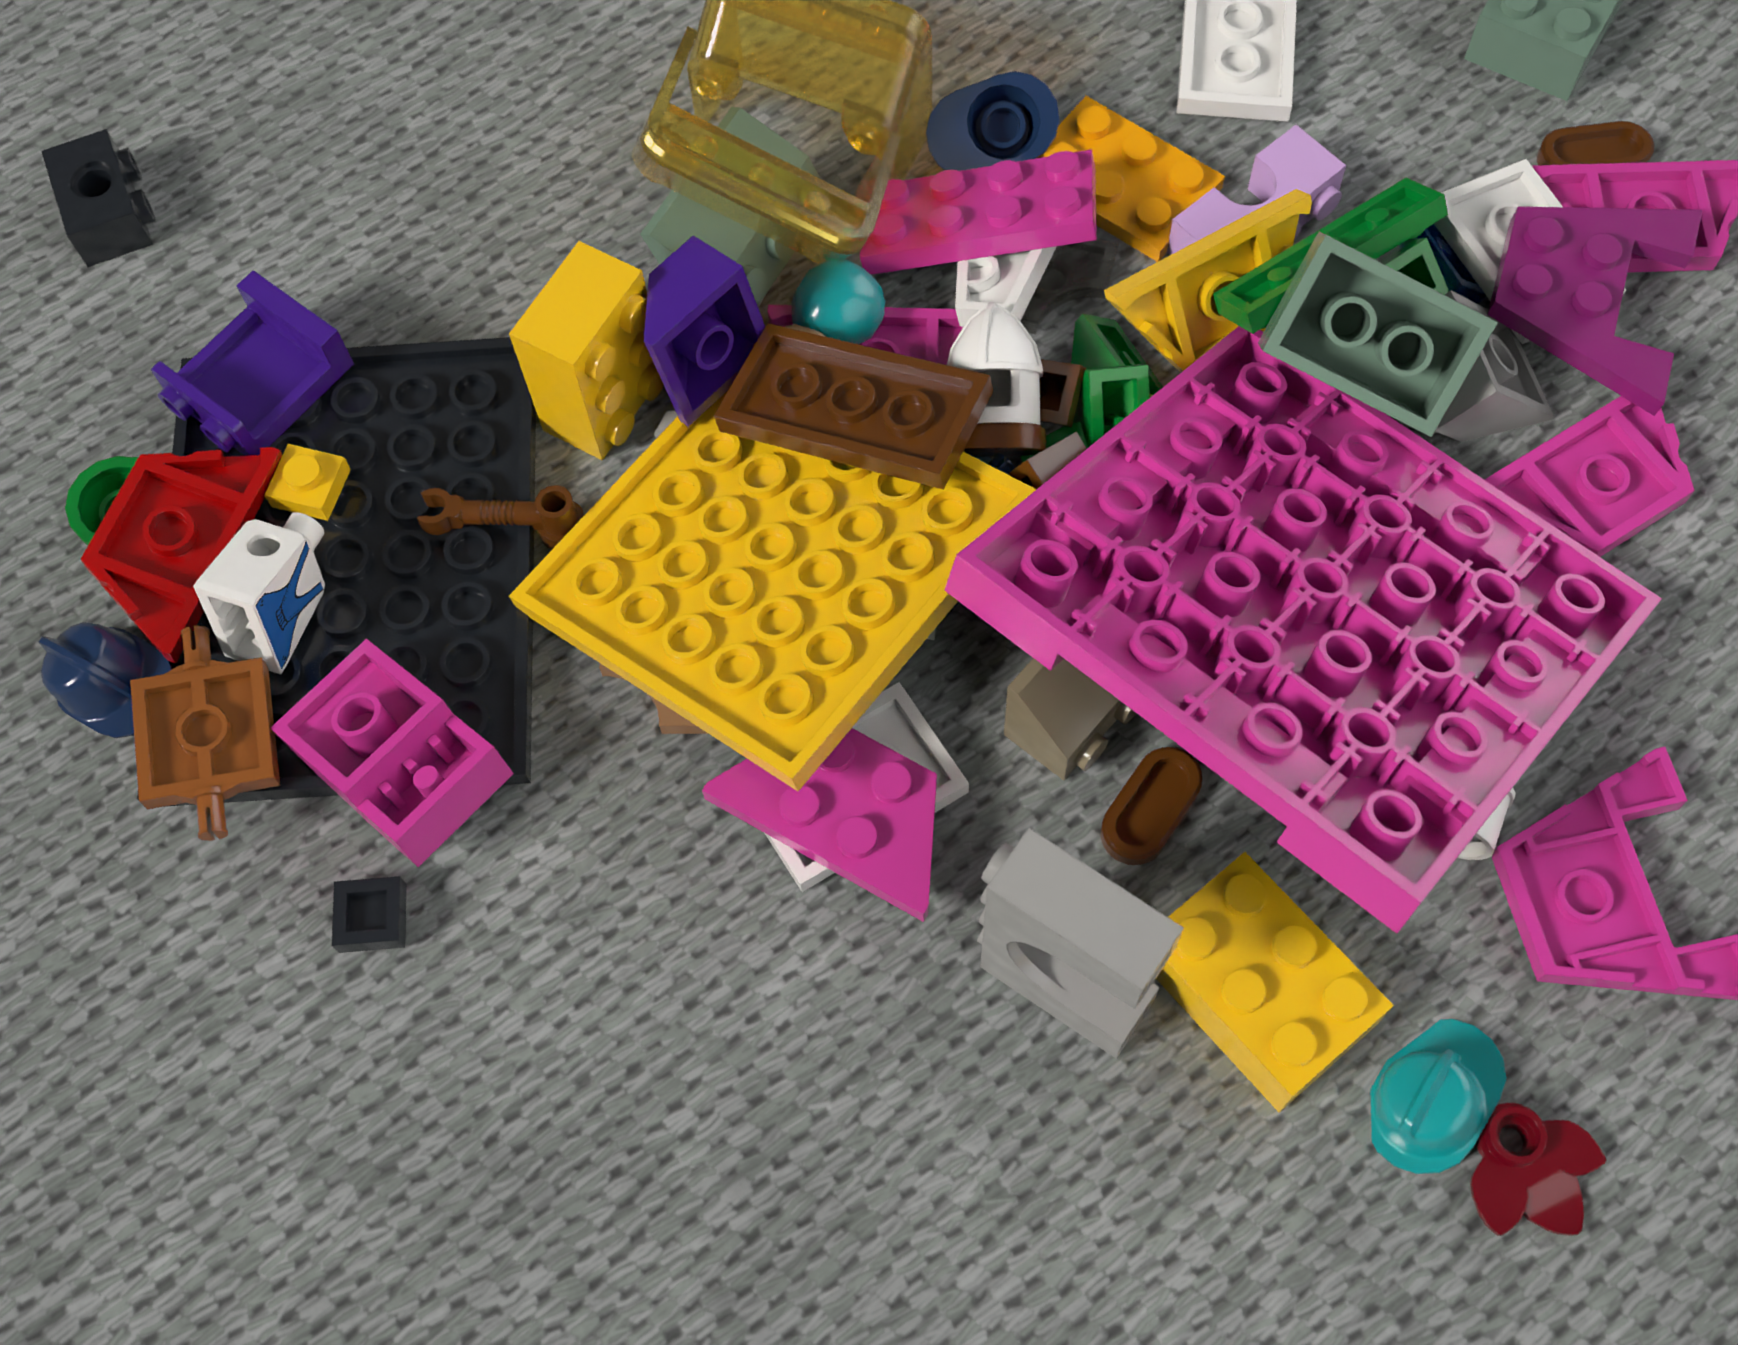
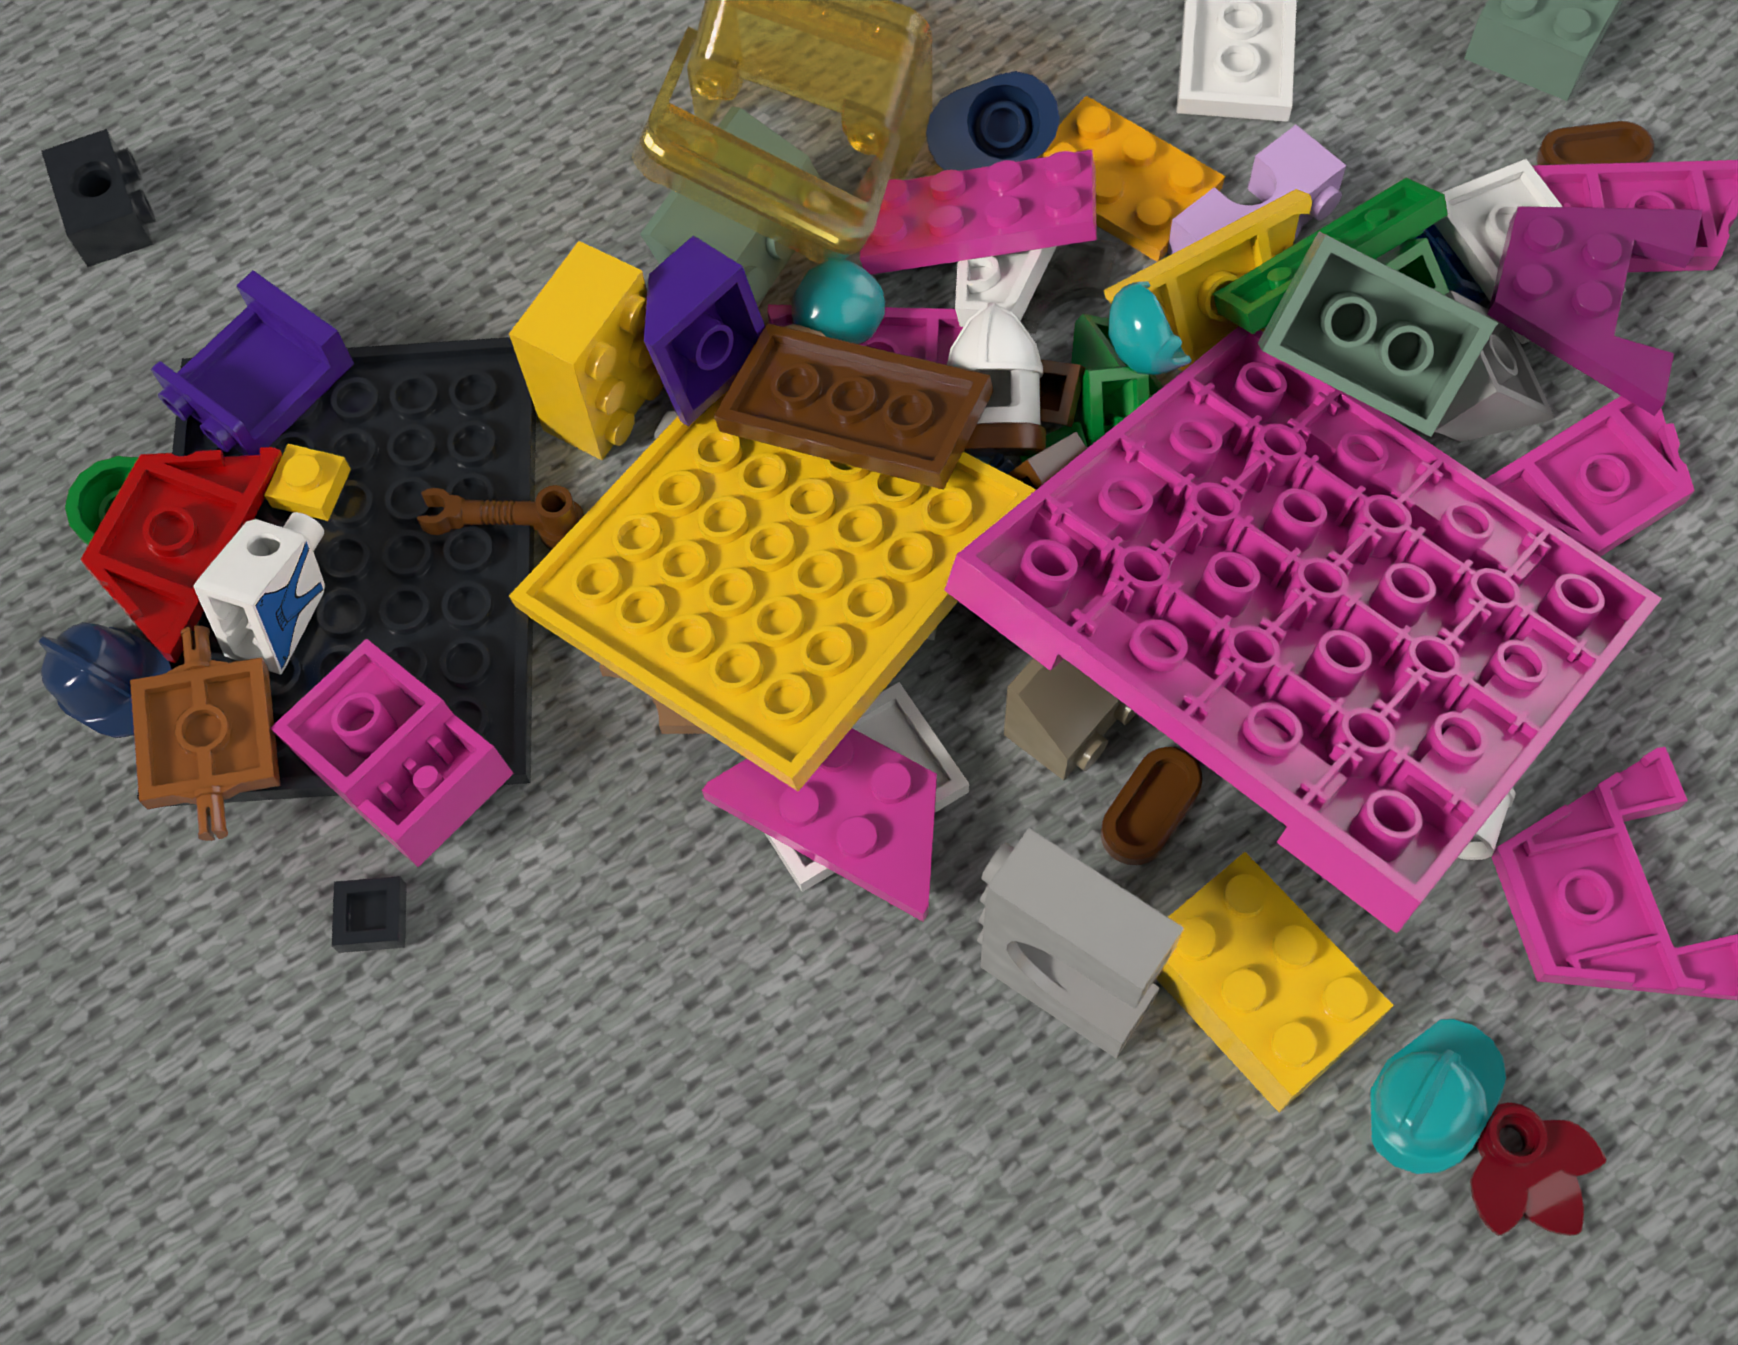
(1143, 333): none -> teal hair

